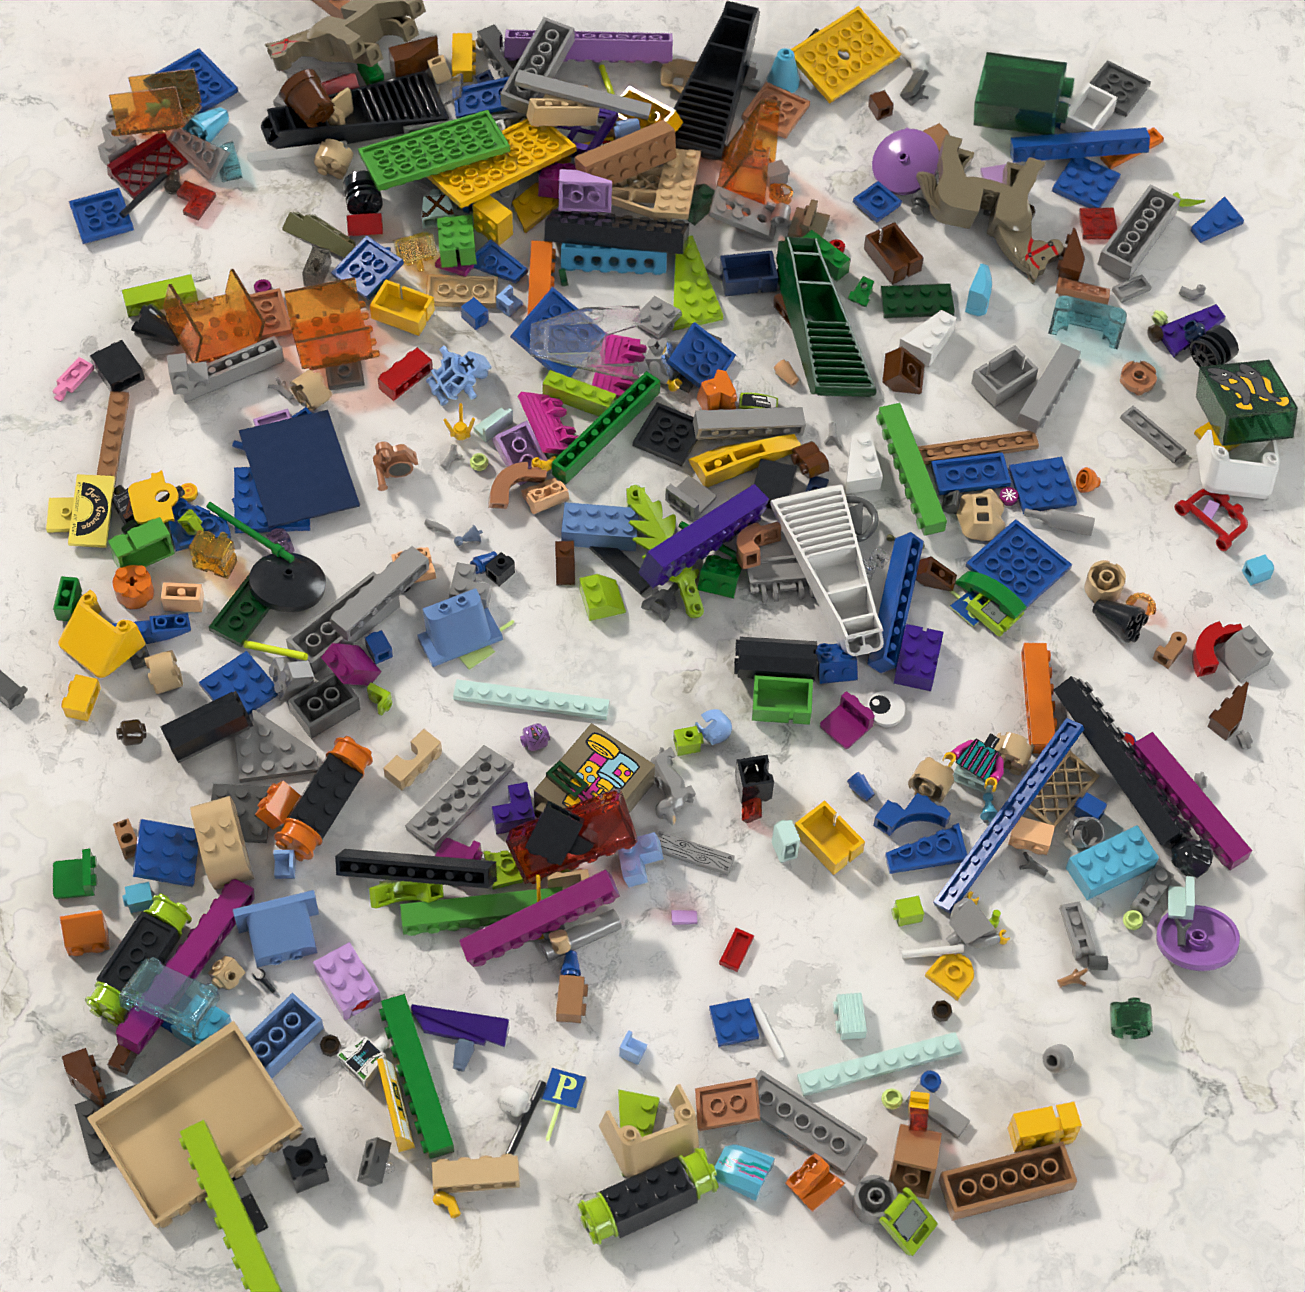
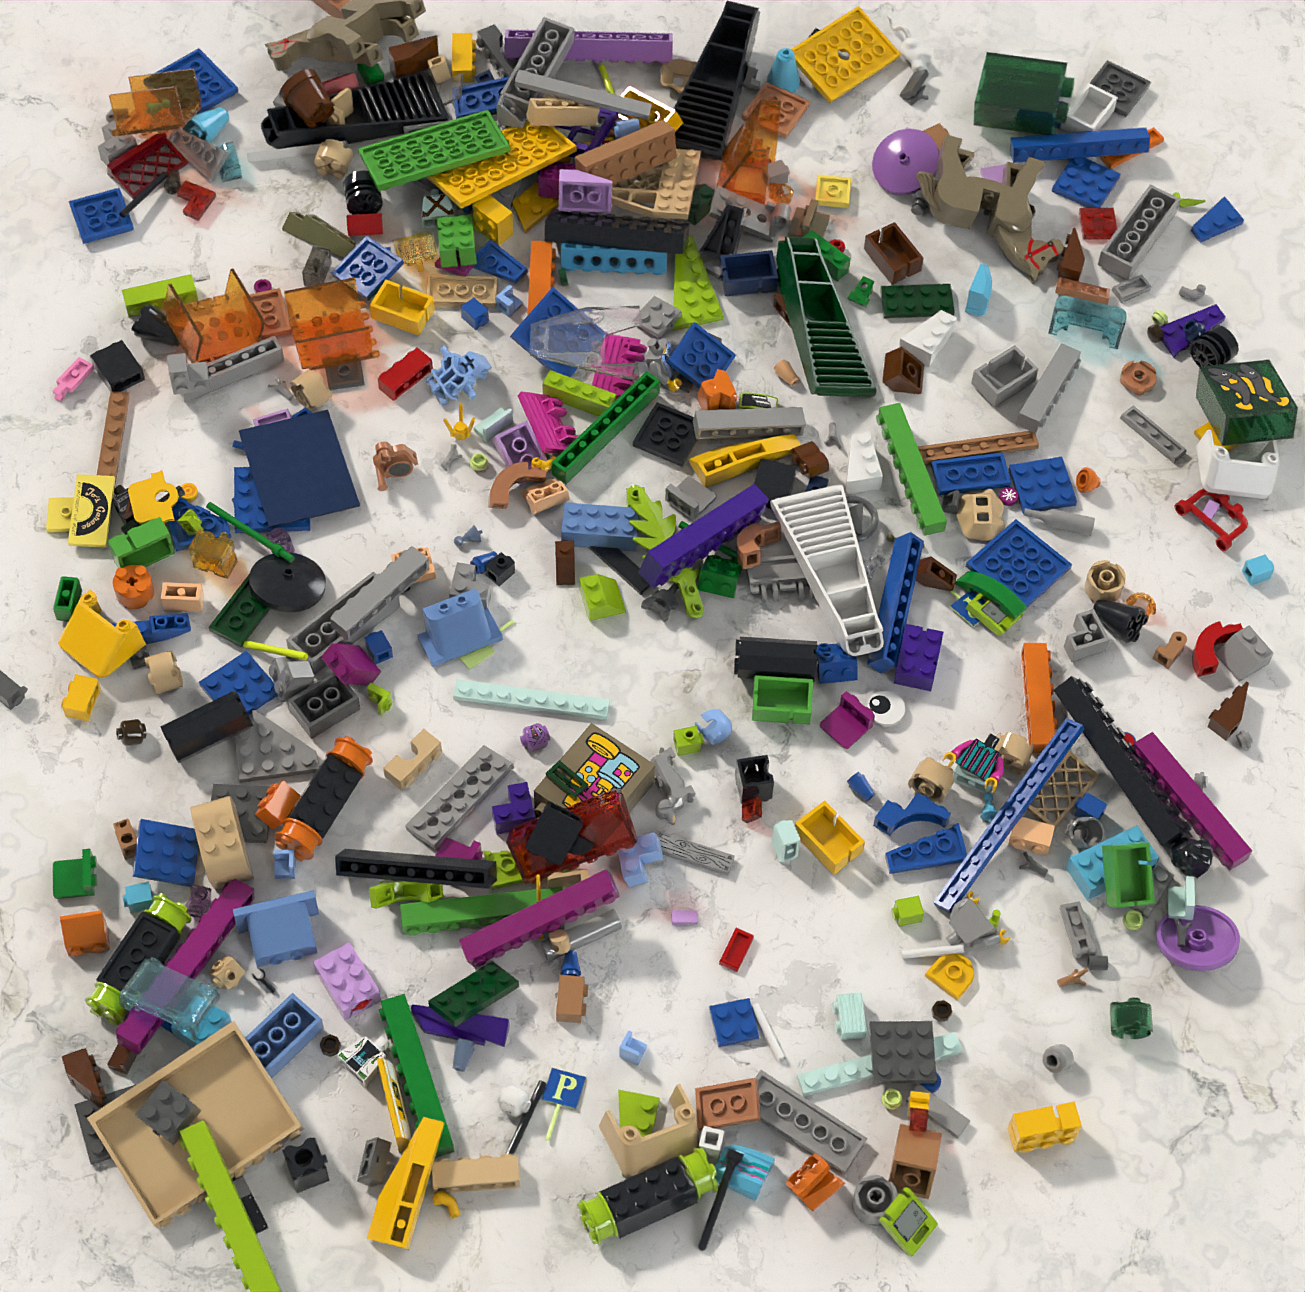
(168, 1112): none -> dark grey brick
(198, 901): none -> clear purple bracket
(405, 1189): none -> yellow wedge
(437, 527): light grey helmet -> none
(473, 994): none -> dark green plate
(509, 113): none -> light grey slope
(711, 1141): none -> white brick
(726, 232): none -> black wedge
(733, 1159): none -> black piece
(833, 191): none -> light yellow plate
(877, 201): blue plate -> none
(880, 105): reddish brown brick -> none
(902, 1052): none -> dark grey plate
(1007, 1181): medium nougat brick -> none
(1089, 637): none -> light grey brick
(1125, 876): none -> bright green piece

